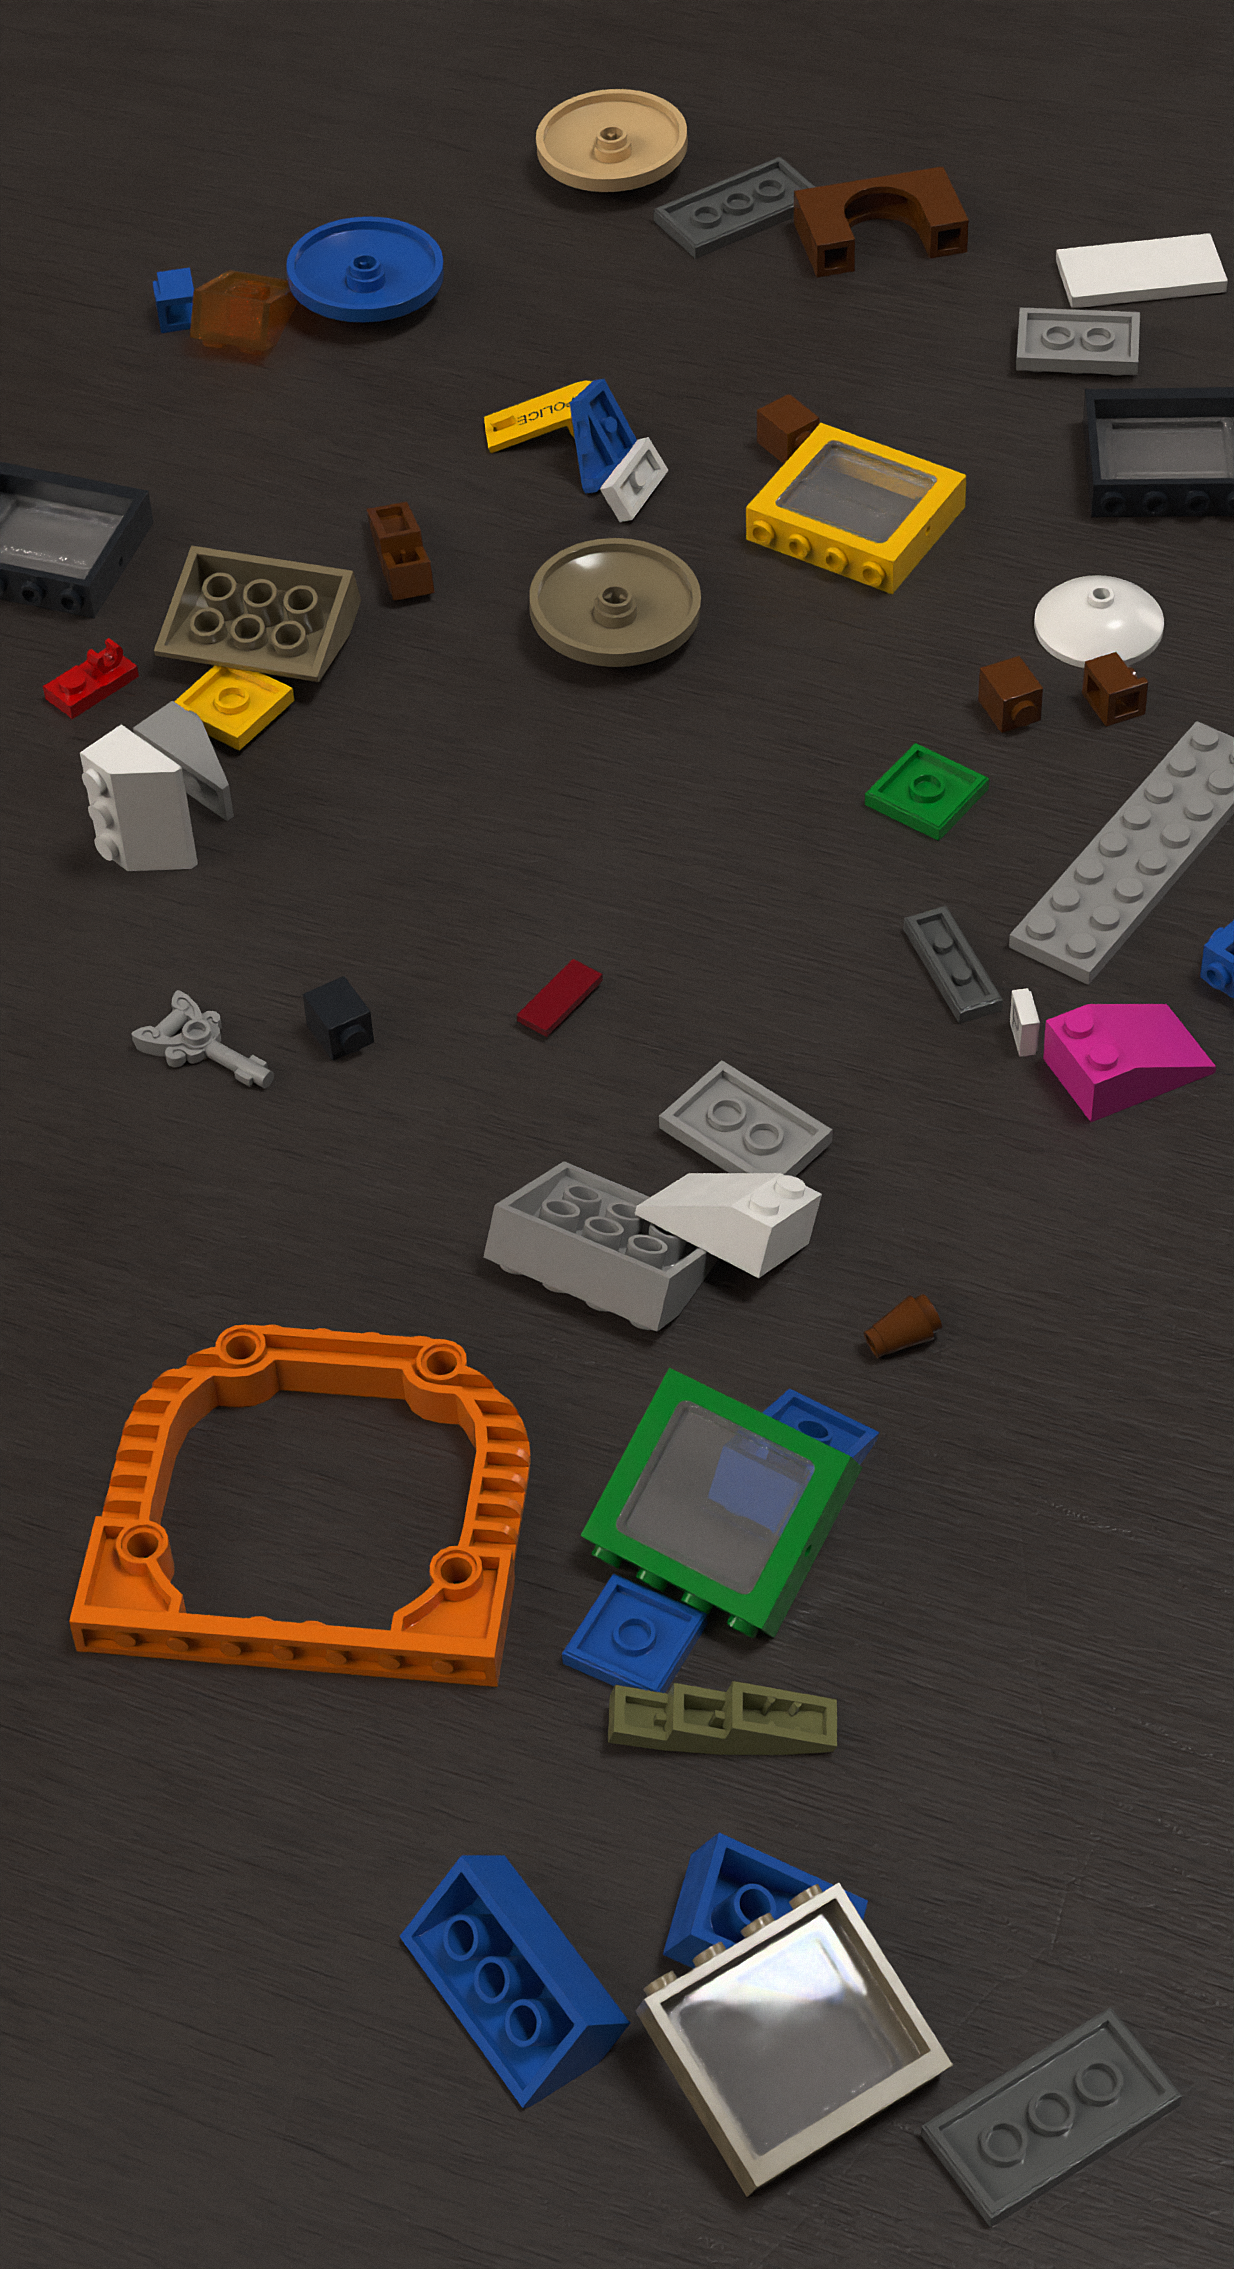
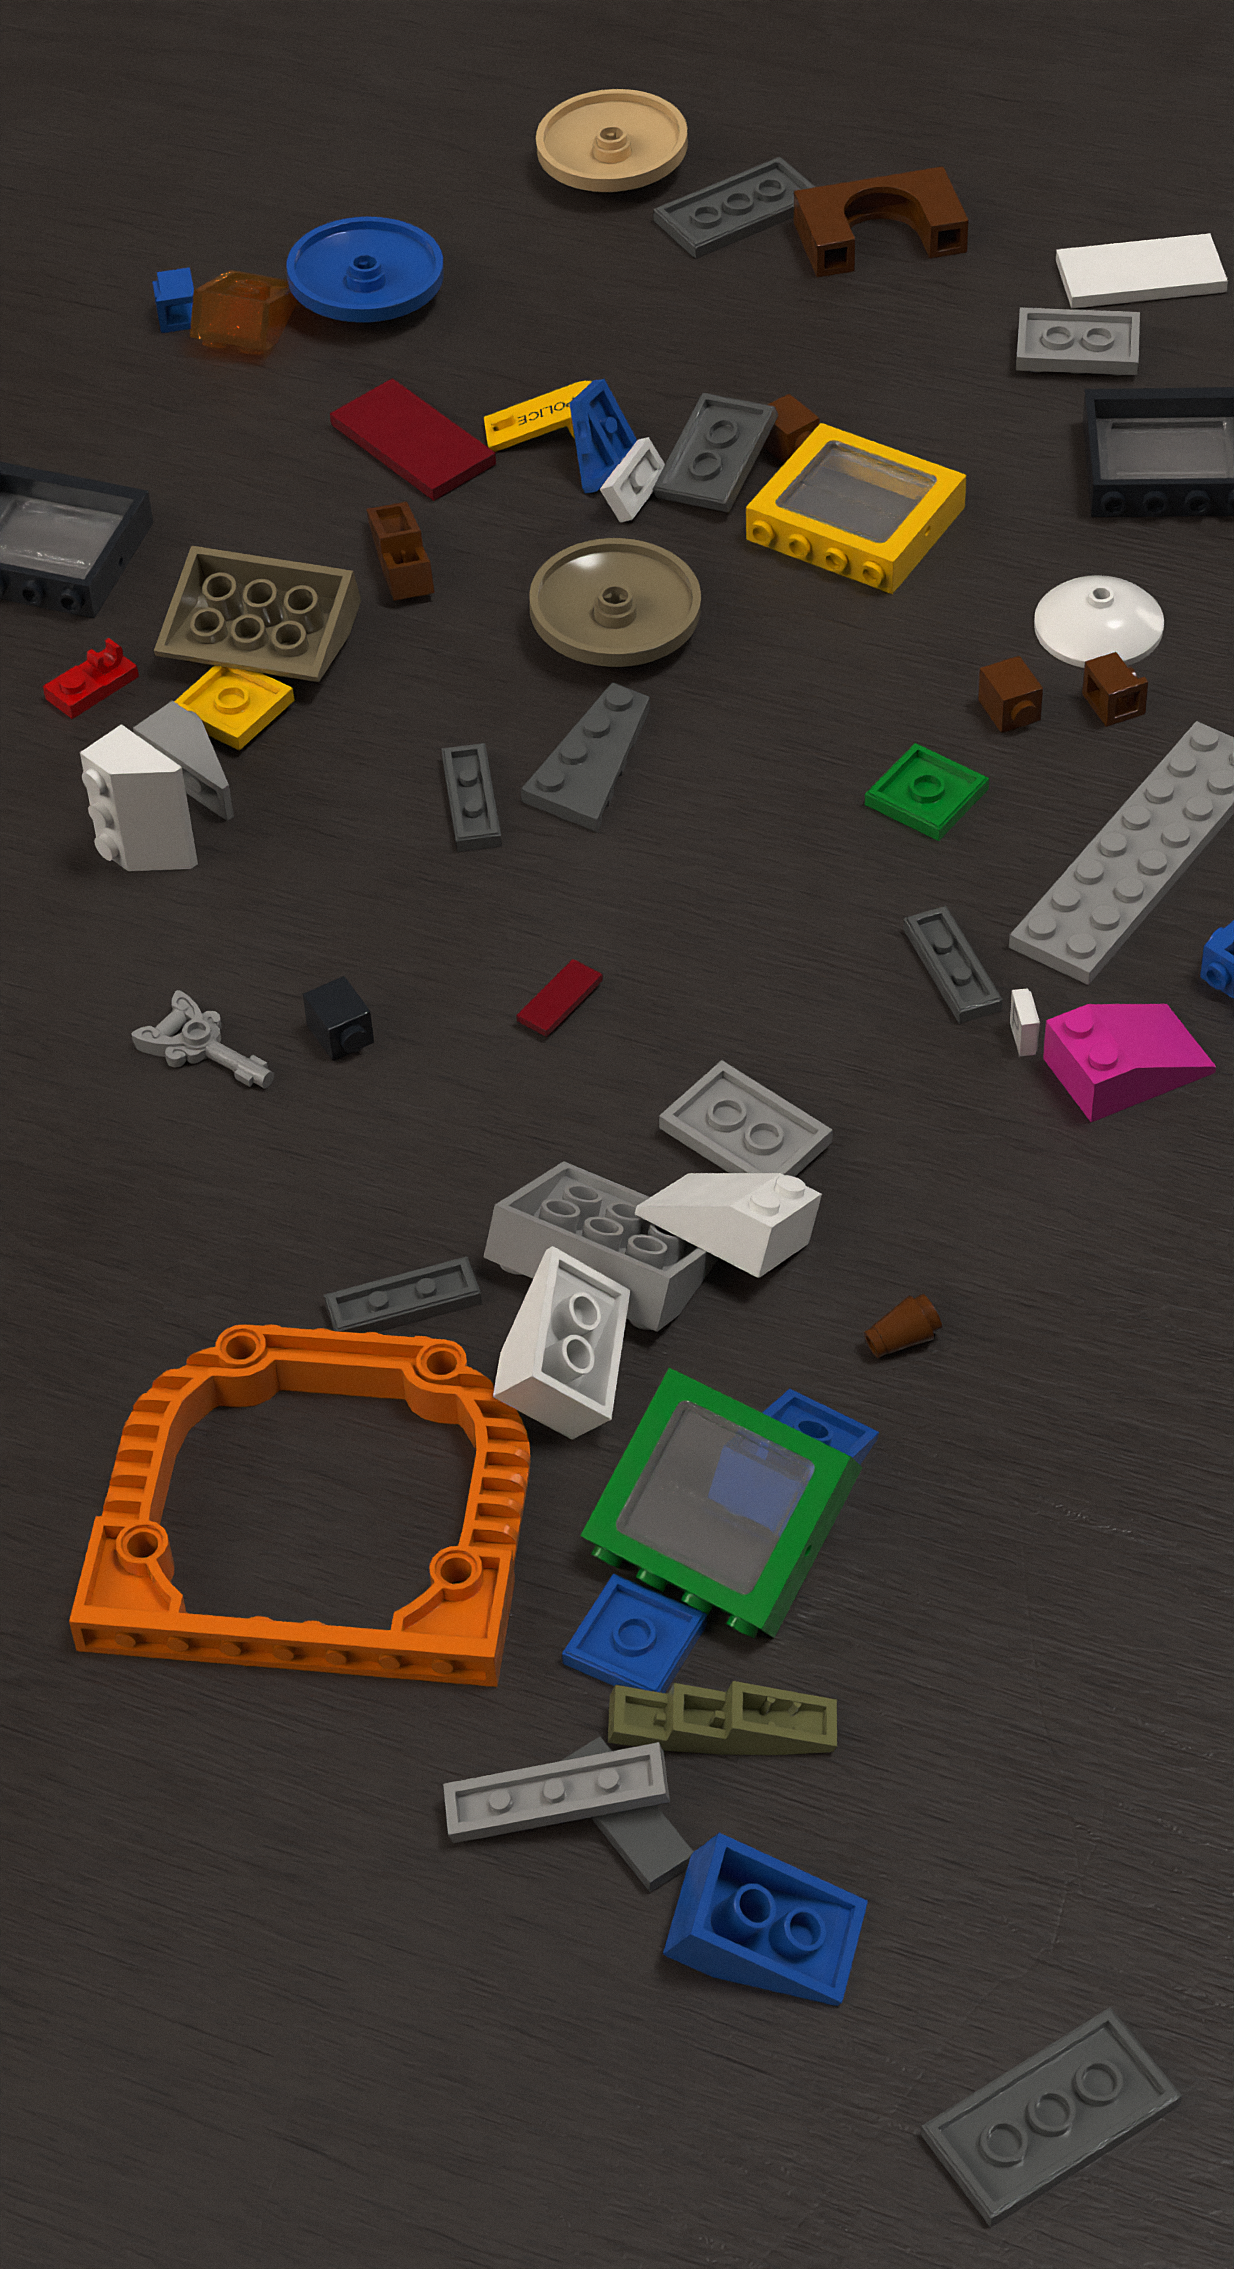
(404, 1298): none -> dark grey tile
(413, 439): none -> dark red tile
(471, 797): none -> dark grey tile
(513, 1978): blue slope -> none
(556, 1792): none -> light grey plate
(565, 1347): none -> white slope
(584, 767): none -> dark grey wing
(642, 1835): none -> dark grey tile
(715, 452): none -> dark grey tile
(791, 2036): clear piece -> none

